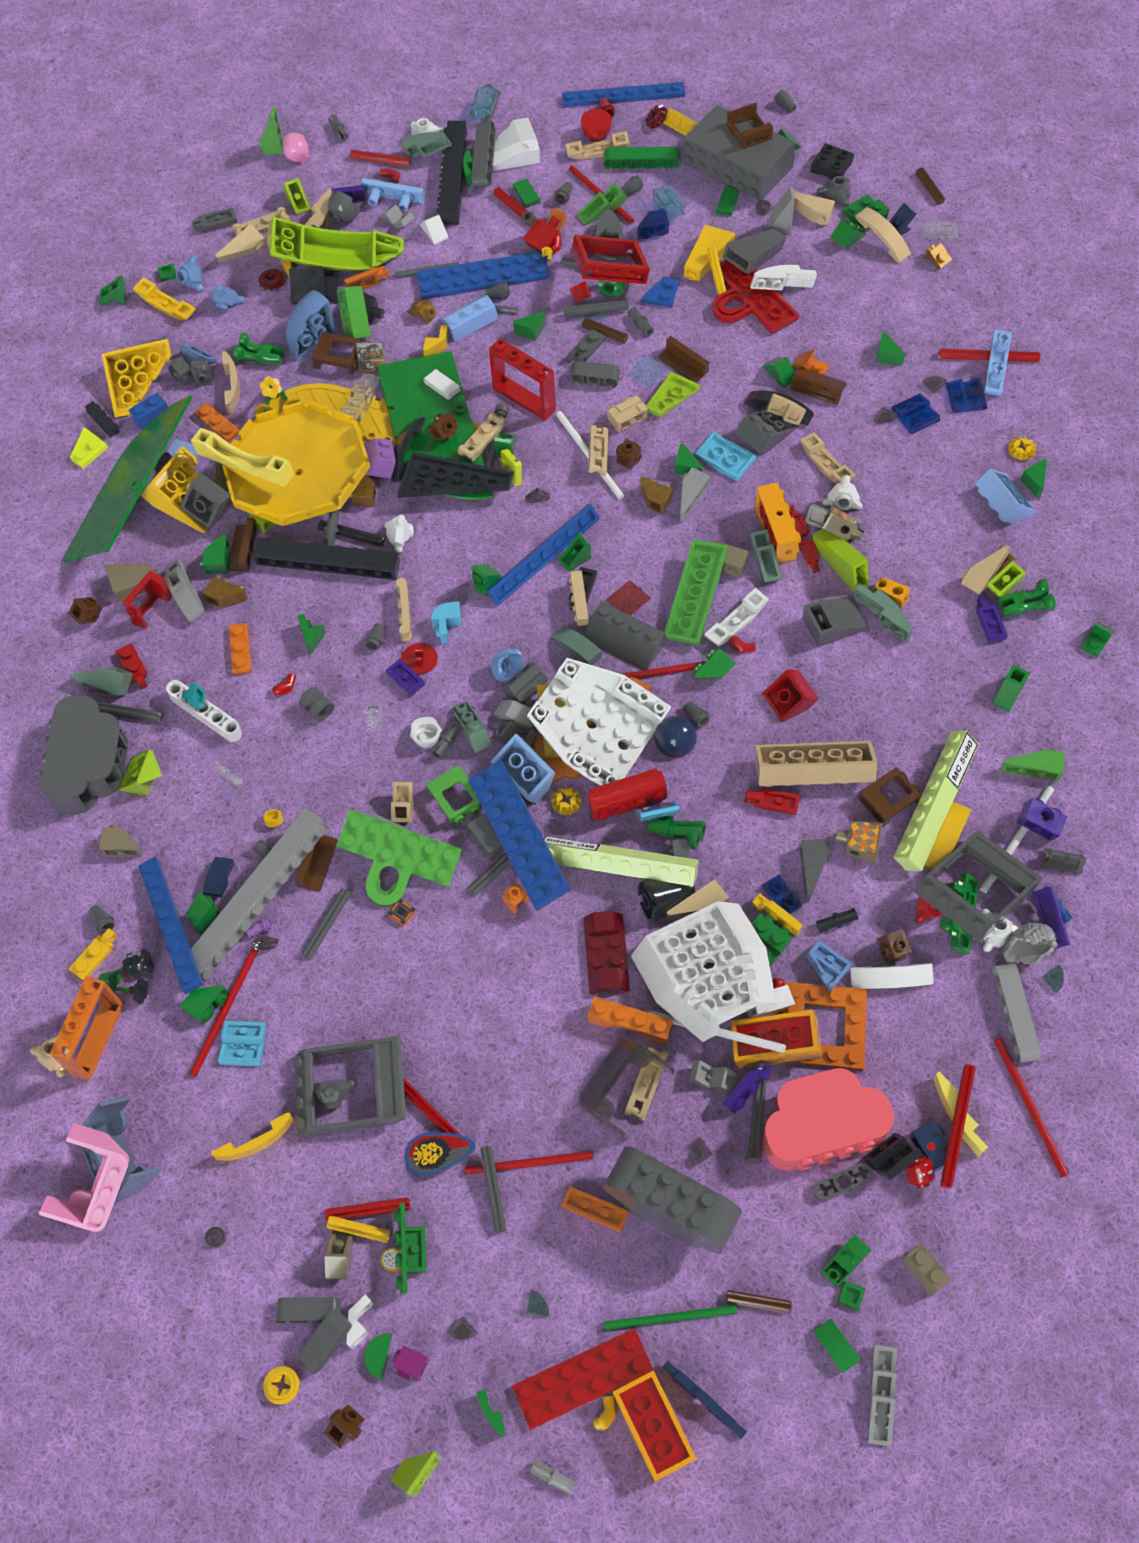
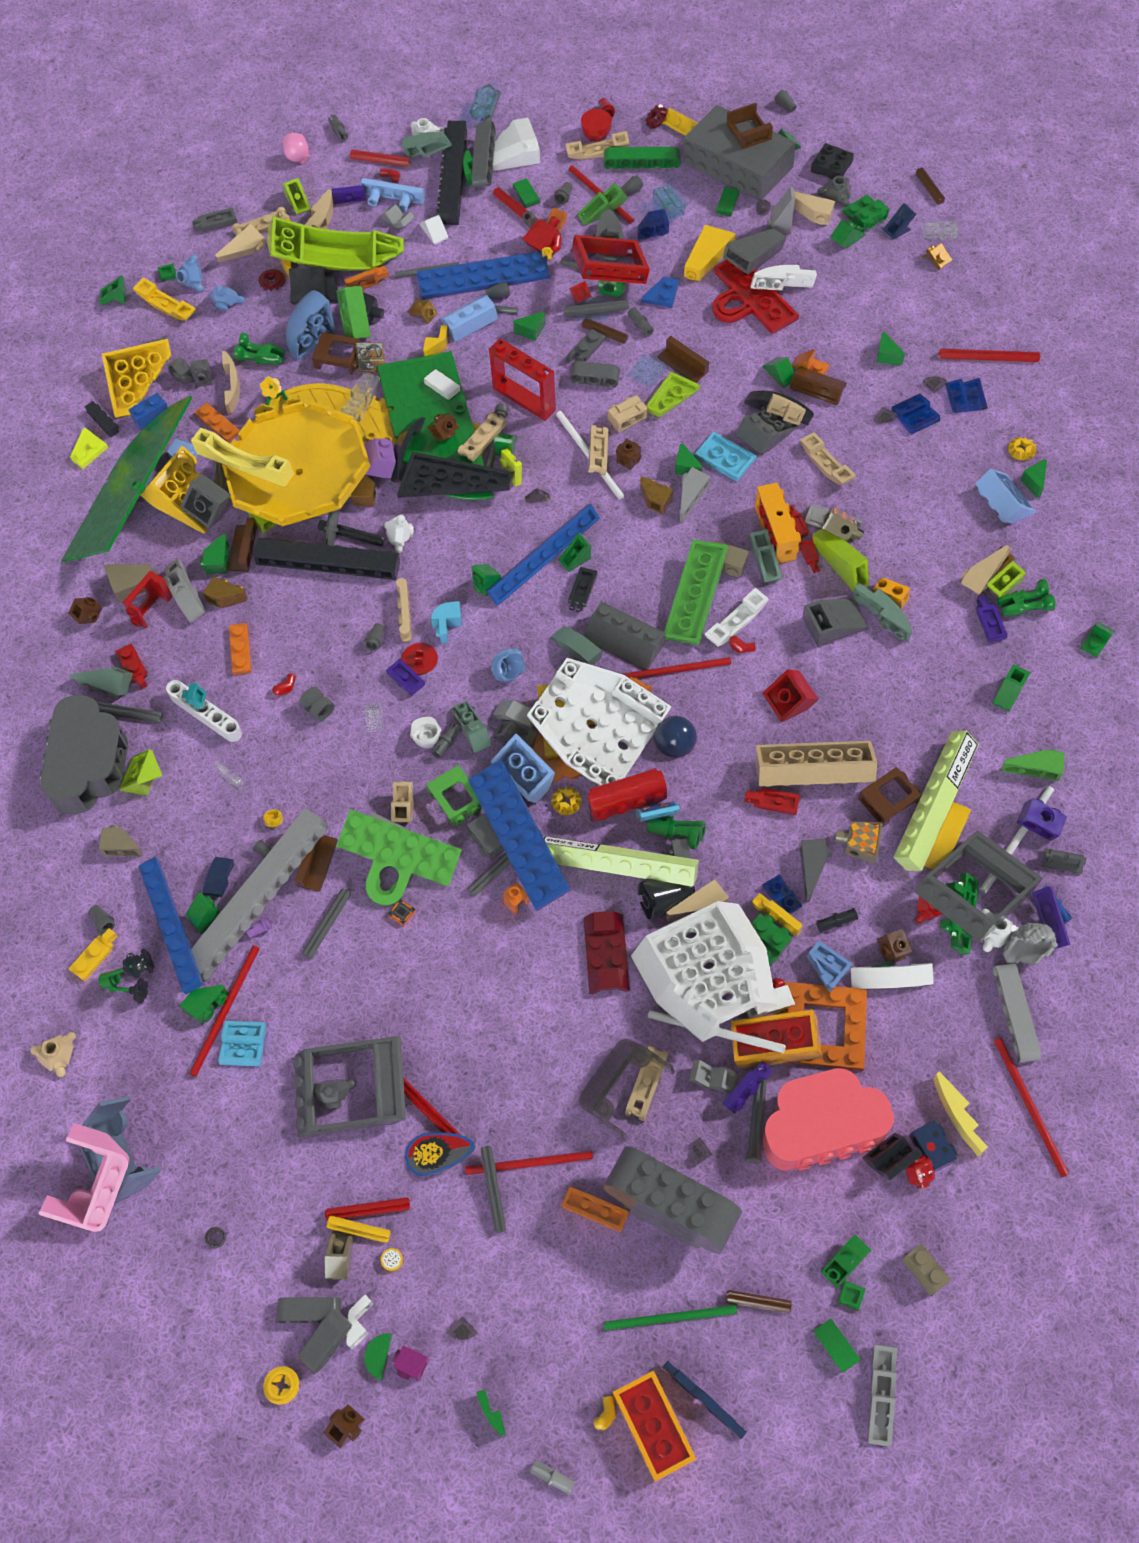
(76, 1022): orange window -> none
(193, 353): medium blue slope -> none
(229, 1152): yellow slope -> none
(264, 942): clear smoke tile -> none
(271, 136): bright green slope -> none
(311, 634): green slope -> none
(342, 208): dark grey cylinder -> none
(411, 1249): green bracket -> none
(414, 1472): lime slope -> none
(524, 683): dark grey brick -> none
(537, 1304): tile -> none
(578, 598): tan piece -> none
(582, 1379): red plate -> none
(612, 1014): orange arch -> none
(624, 94): blue plate -> none
(629, 598): clear red piece -> none
(696, 714): dark grey cone -> none
(715, 667): green slope -> none
(716, 270): yellow axle -> none
(843, 496): white rock -> none
(845, 1173): dark grey beam -> none
(886, 232): tan slope -> none
(957, 1126): red axle -> none
(997, 362): light blue plate -> none
(1055, 978): tile -> none

